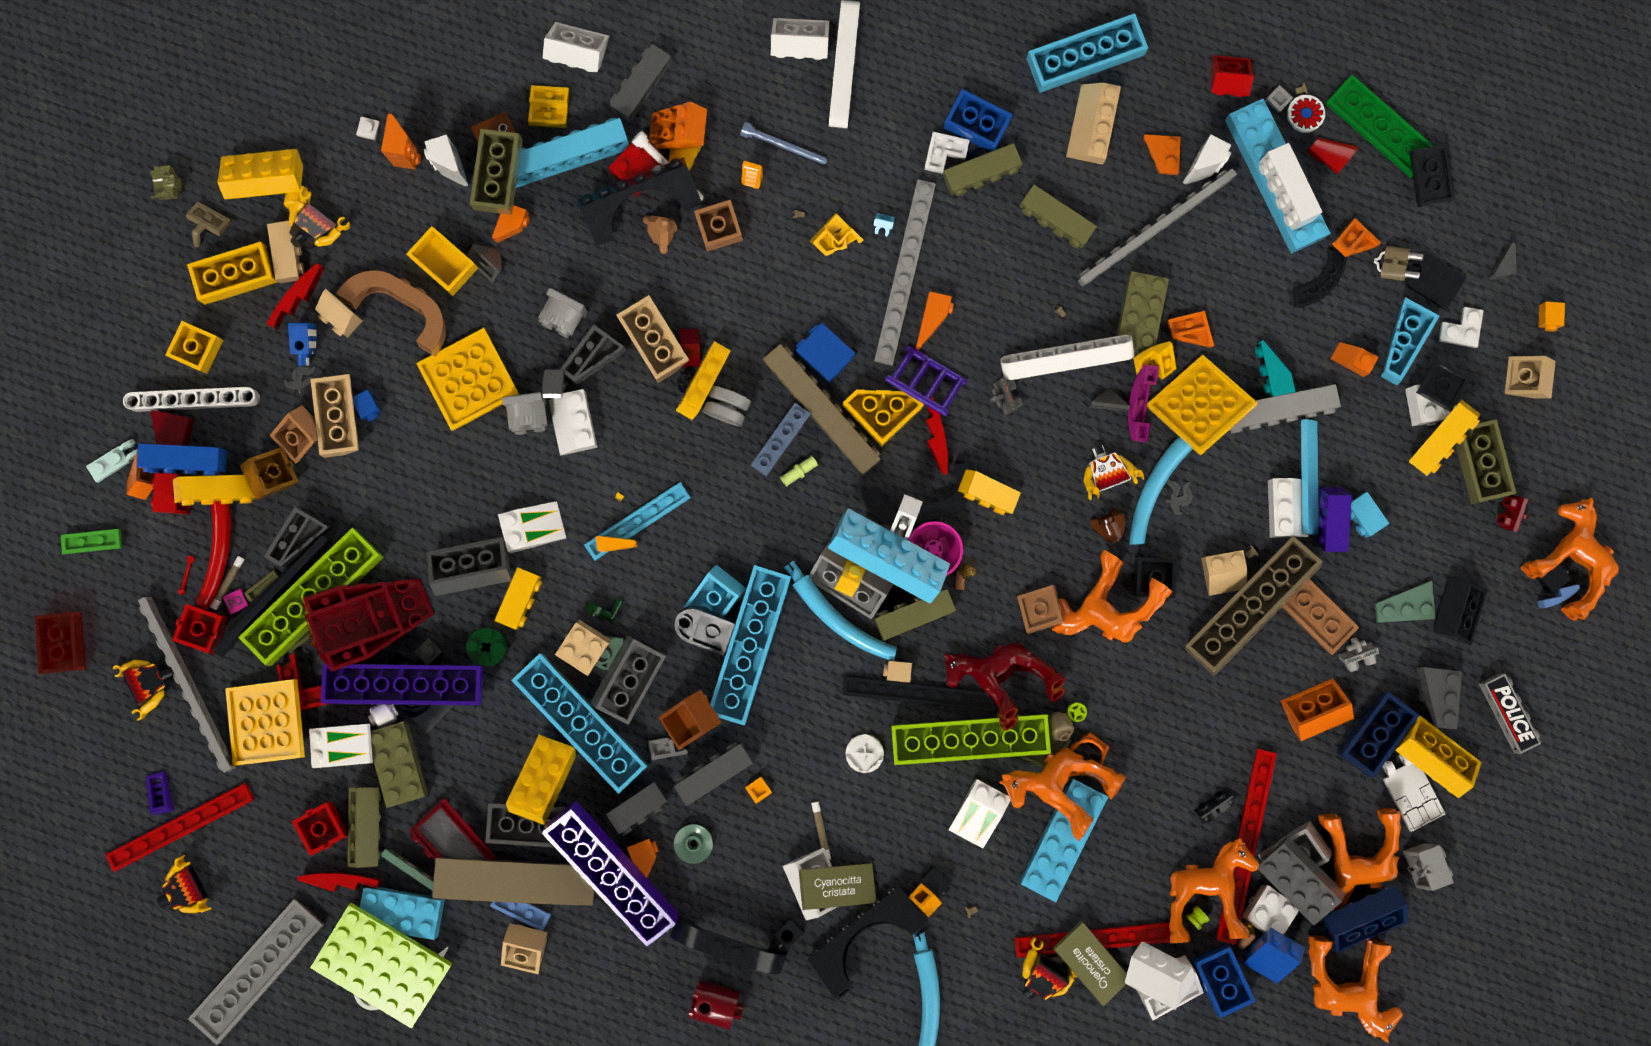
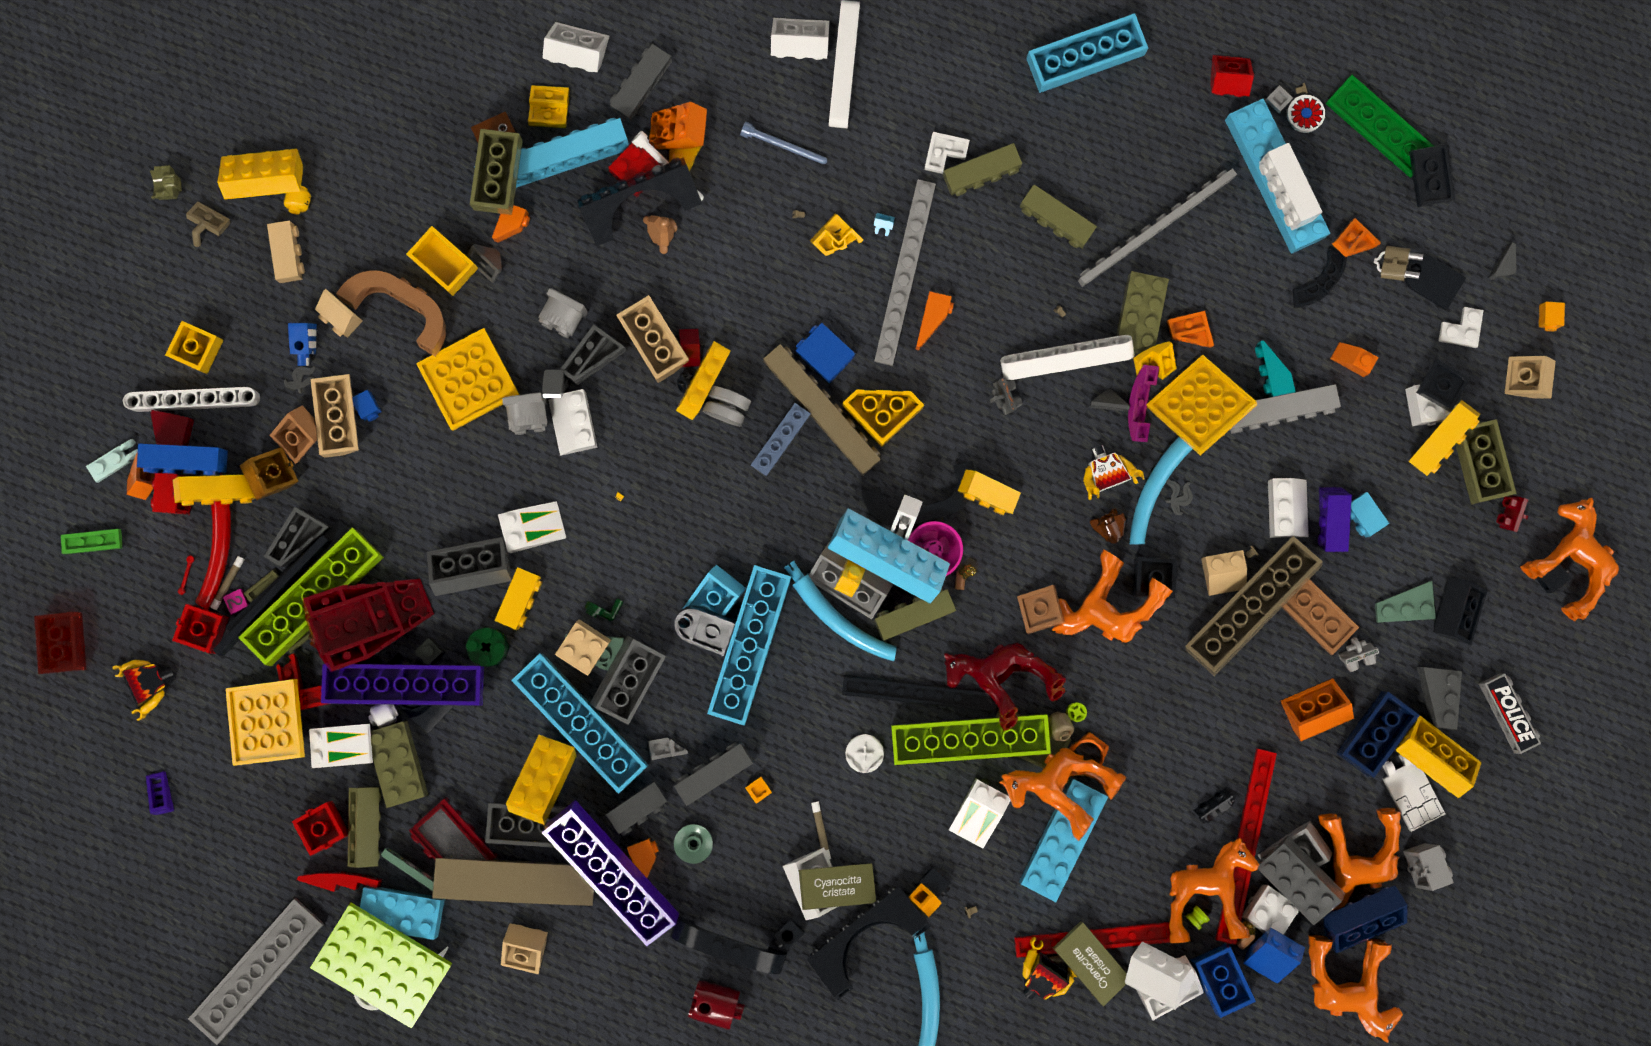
(179, 827): red tile -> none
(183, 889): torso -> none
(190, 691): light grey plate -> none
(232, 273): yellow brick -> none
(301, 289): red slope -> none
(311, 226): torso -> none
(368, 128): white plate -> none
(398, 146): orange slope -> none
(445, 159): white slope -> none
(524, 912): medium blue tile -> none
(607, 544): light orange slope -> none
(642, 517): medium azure tile -> none
(689, 719): dark orange piece -> none
(718, 225): medium nougat brick -> none
(752, 174): light orange slope -> none
(799, 471): yellowish green pin -> none
(897, 671): tan brick -> none
(910, 388): dark purple bar -> none
(938, 442): red slope -> none
(977, 121): blue brick -> none
(1093, 122): tan slope -> none
(1164, 152): orange wing -> none
(1208, 160): white slope -> none
(1309, 465): medium azure tile -> none
(1332, 153): red slope -> none
(1408, 336): medium azure wedge -> none
(1560, 596): medium blue slope -> none

